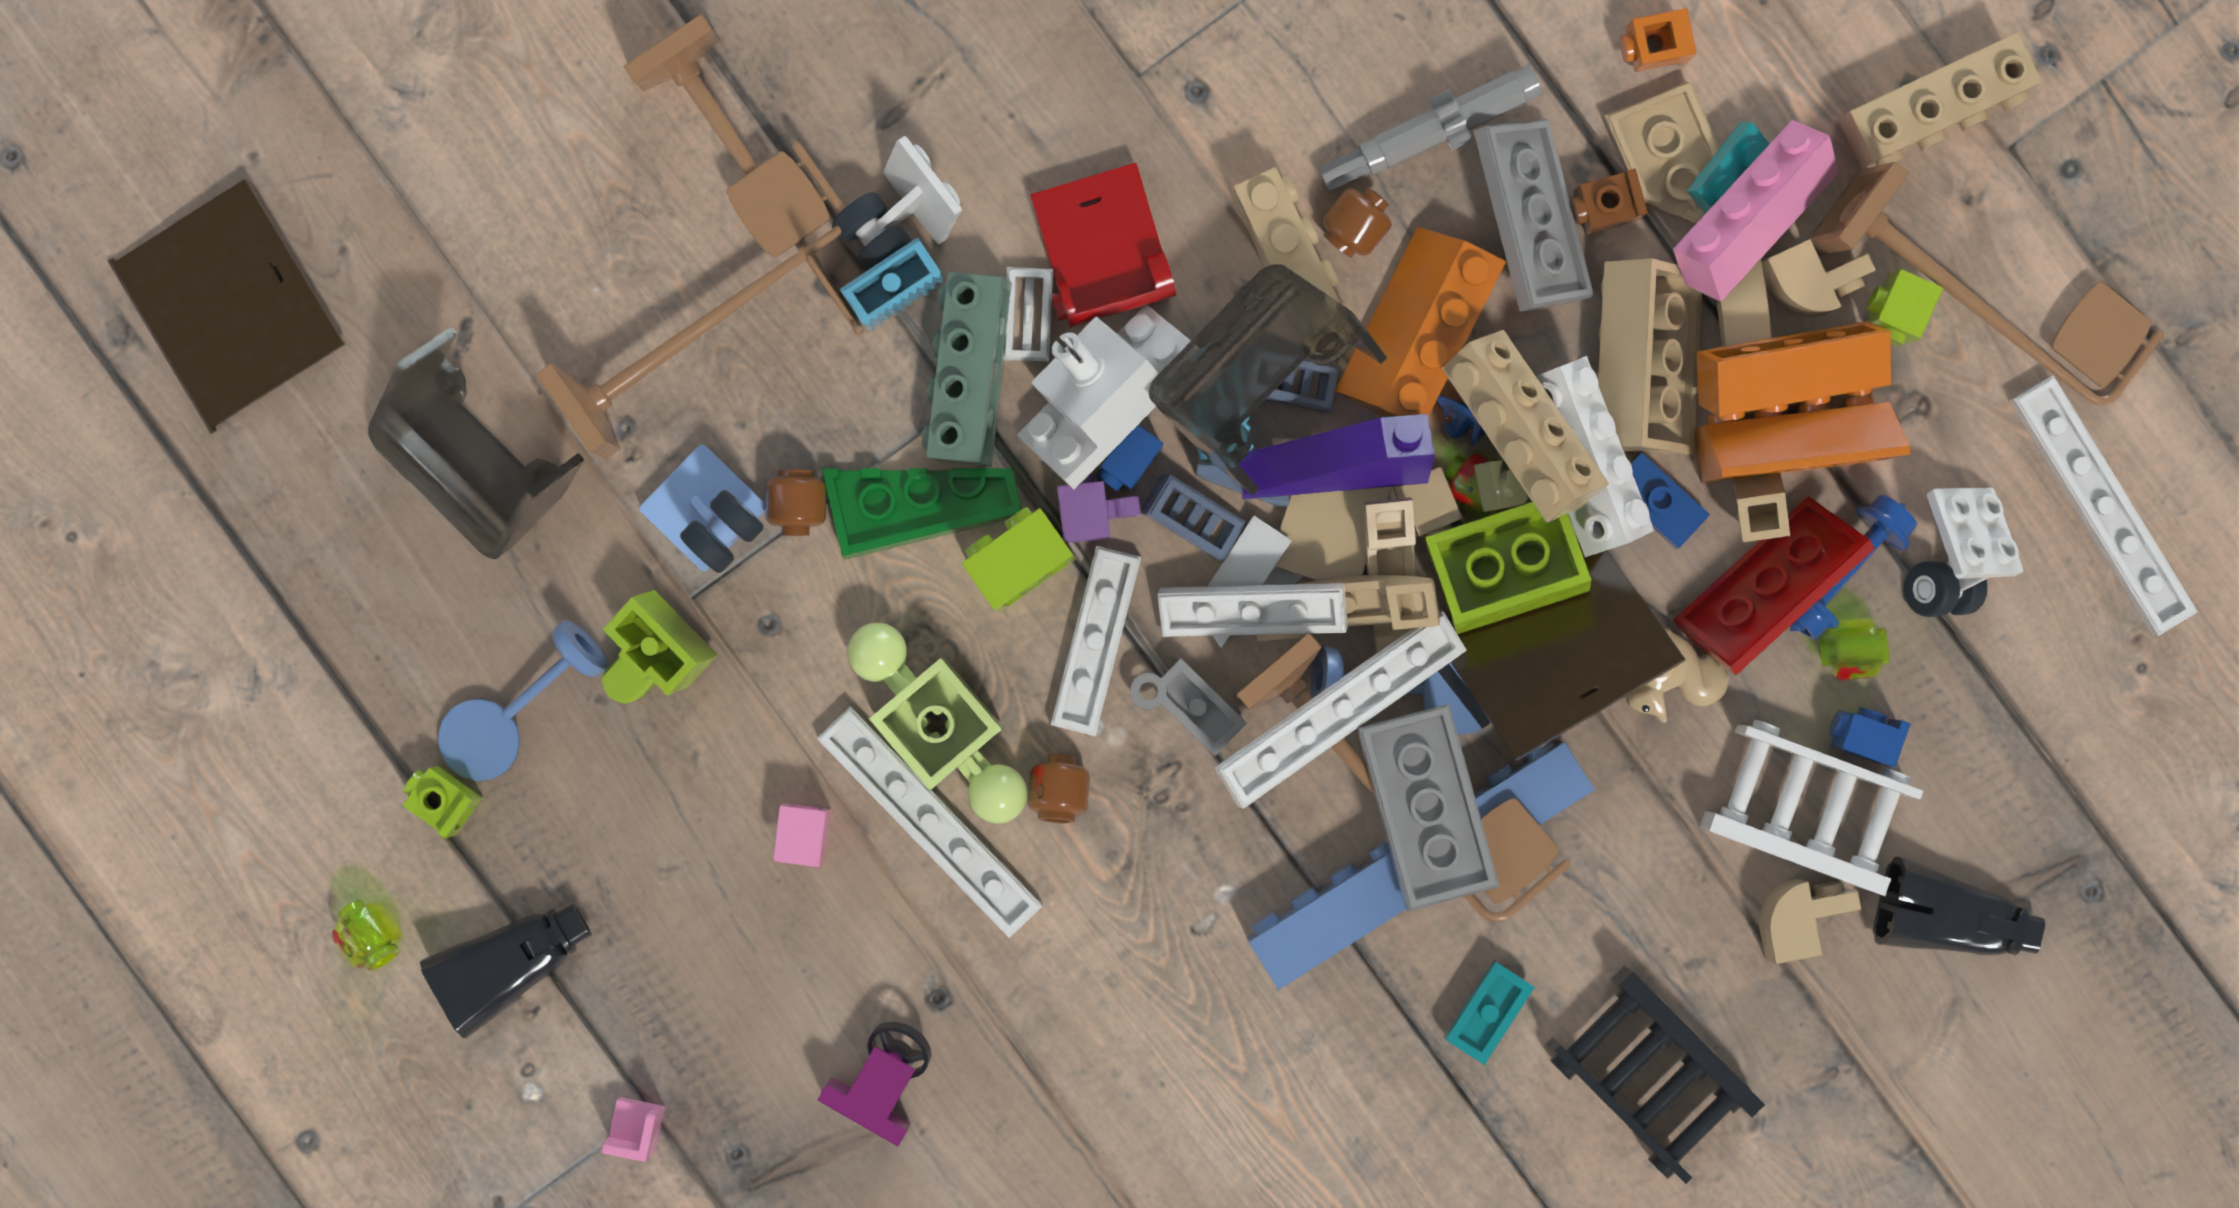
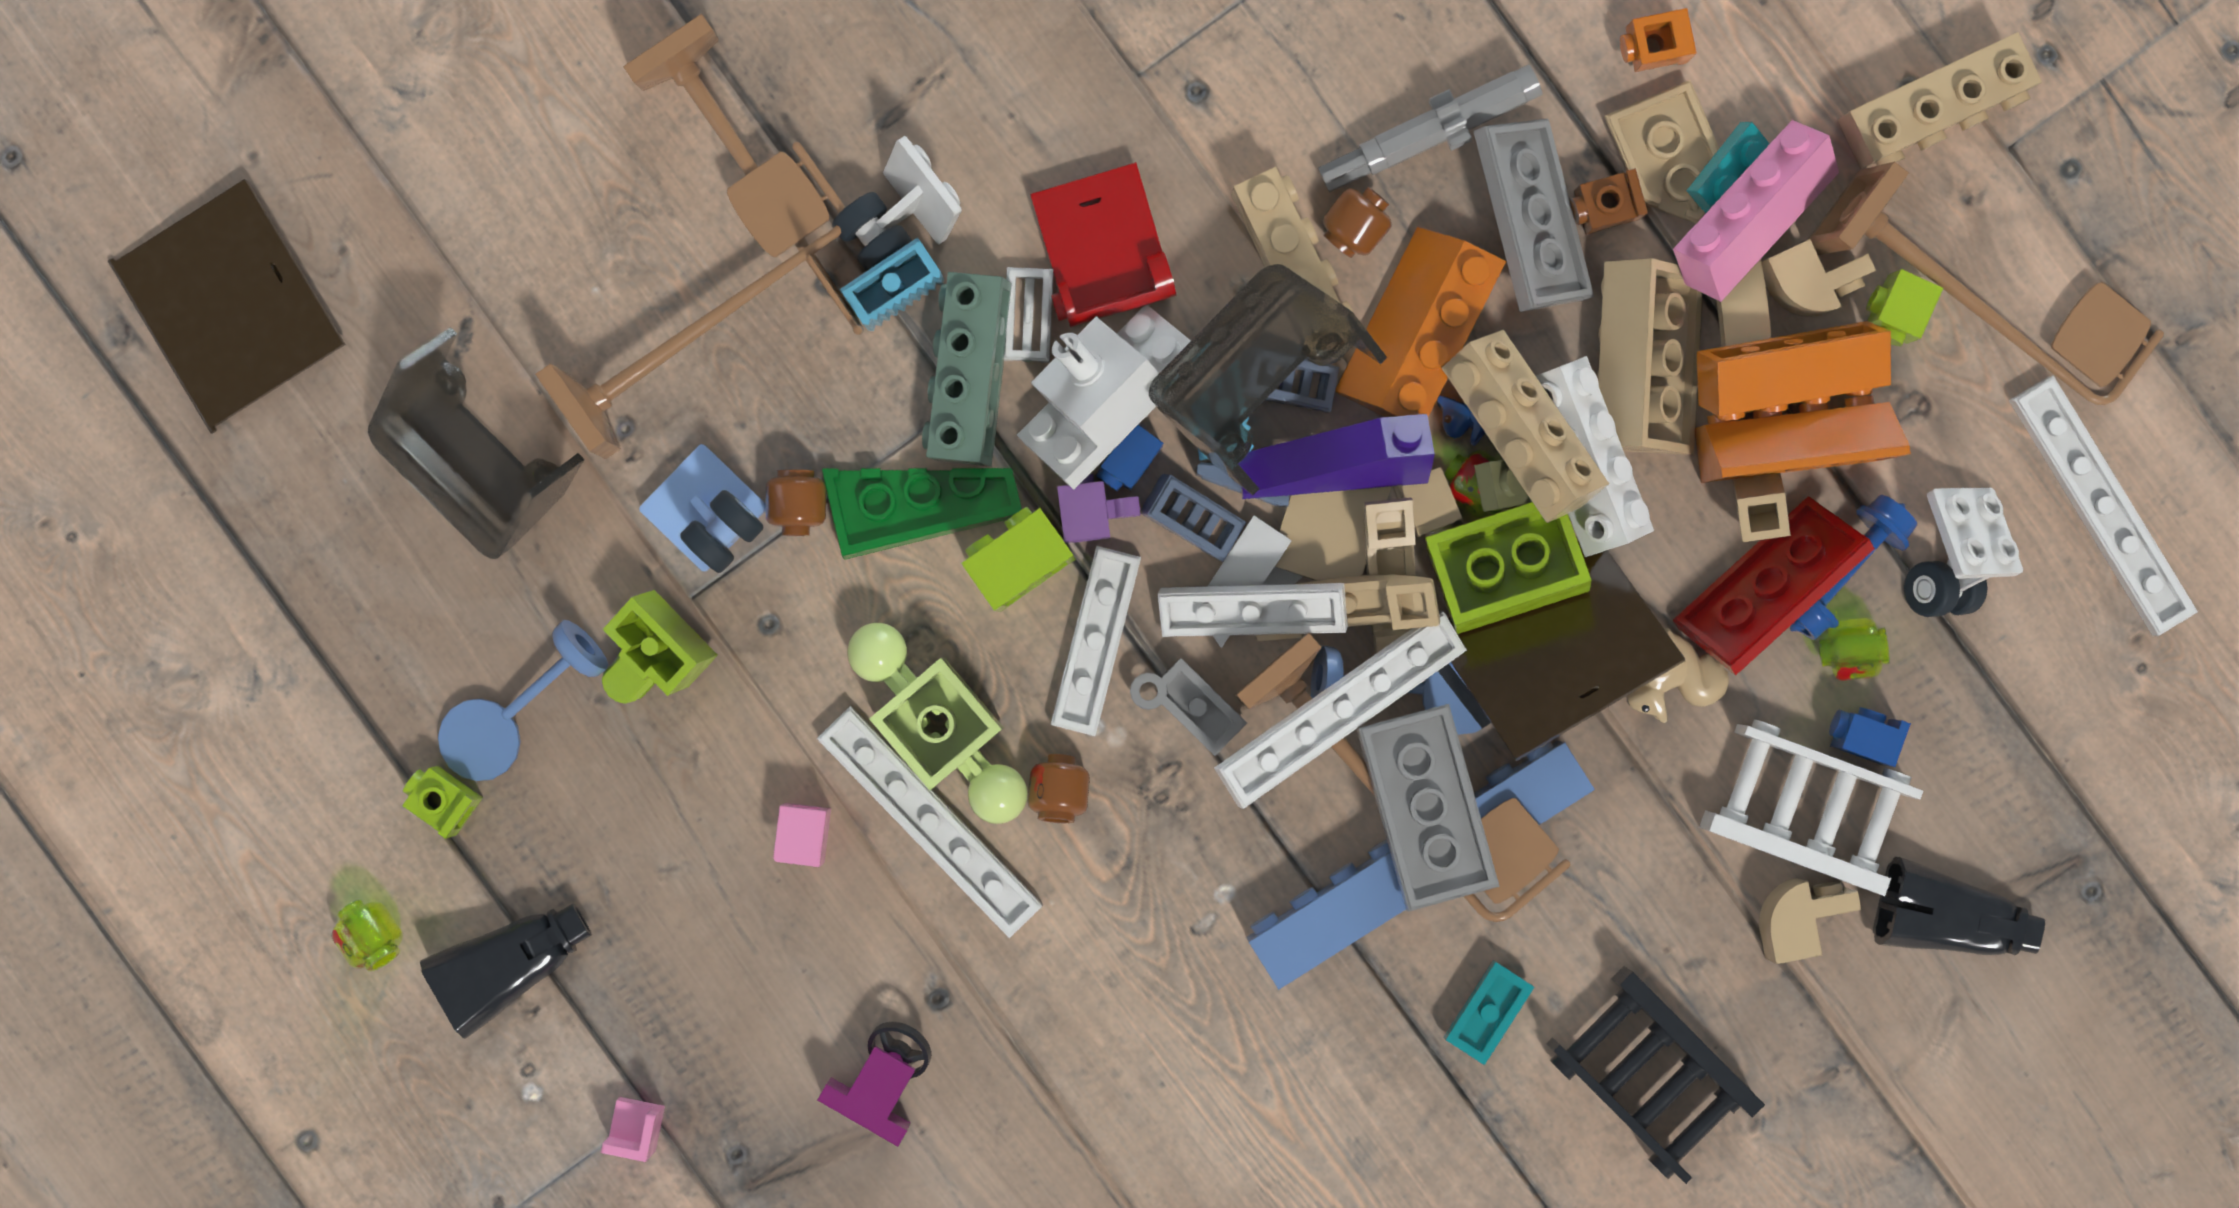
(1669, 506): blue plate -> none

